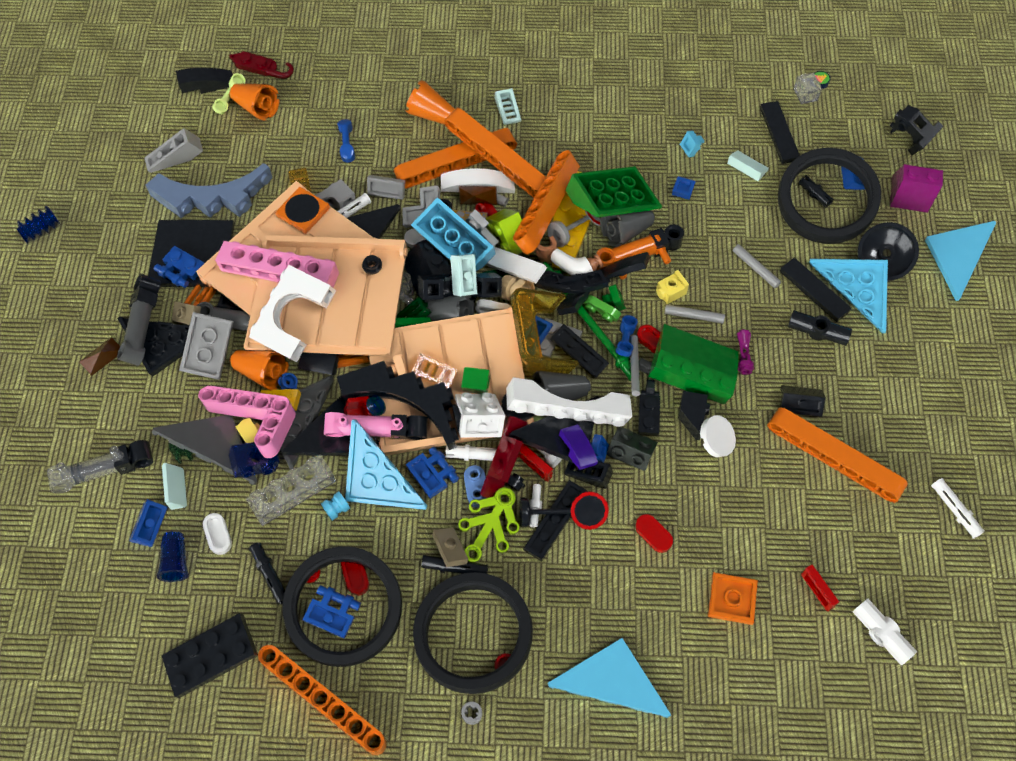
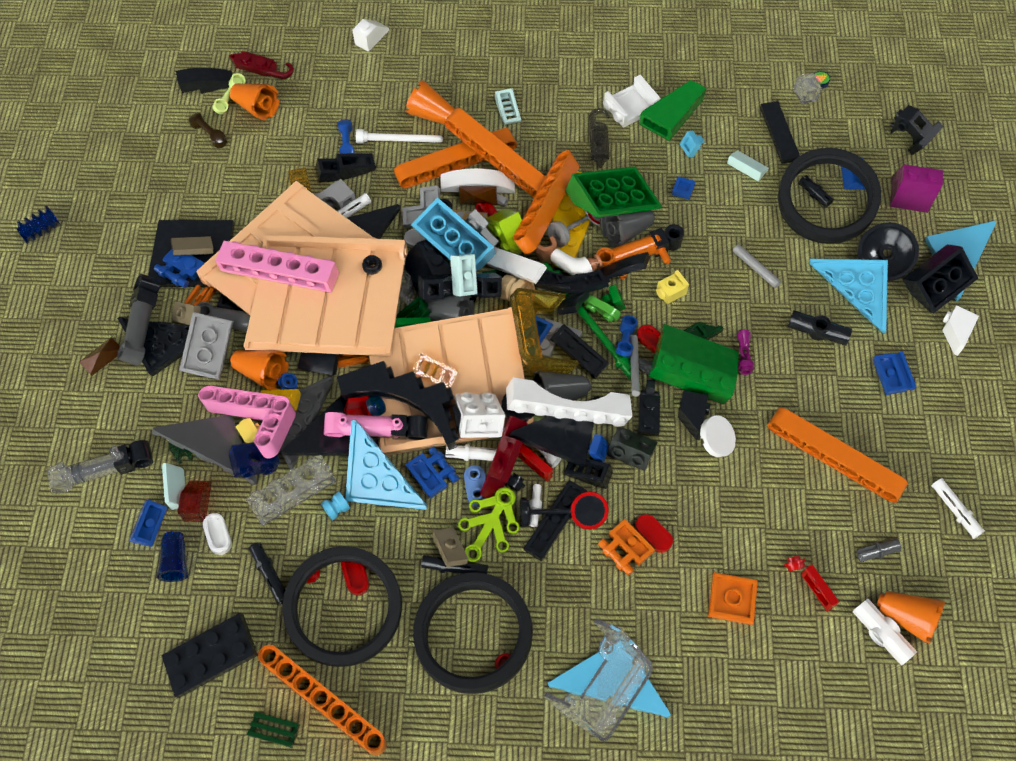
(176, 150): light grey slope -> none
(192, 245): none -> dark tan tile
(194, 501): none -> clear red slope
(209, 199): sand blue arch -> none
(217, 136): none -> dark brown bar
(254, 724): none -> dark green tile
(292, 285): white arch -> none
(302, 210): tile -> none
(330, 618): blue plate -> none
(344, 166): none -> black slope
(363, 136): none -> white piece
(368, 33): none -> white slope
(385, 187): light grey tile -> none
(398, 366): light nougat plate -> none
(470, 720): light grey bush -> none
(475, 380): green panel -> none
(484, 306): white tile -> none
(580, 447): dark purple slope -> none
(599, 137): none -> clear smoke plate
(611, 688): none -> clear windscreen
(630, 102): none -> white panel
(630, 542): none -> orange plate
(673, 110): none -> green slope
(694, 314): light grey piece -> none
(704, 331): none -> dark green tile
(795, 563): none -> red plate
(803, 400): black panel -> none
(815, 289): black tile -> none
(878, 550): none -> dark grey axle
(894, 373): none -> blue plate
(912, 612): none -> orange cone
(941, 277): none -> black slope
(958, 328): none -> white slope

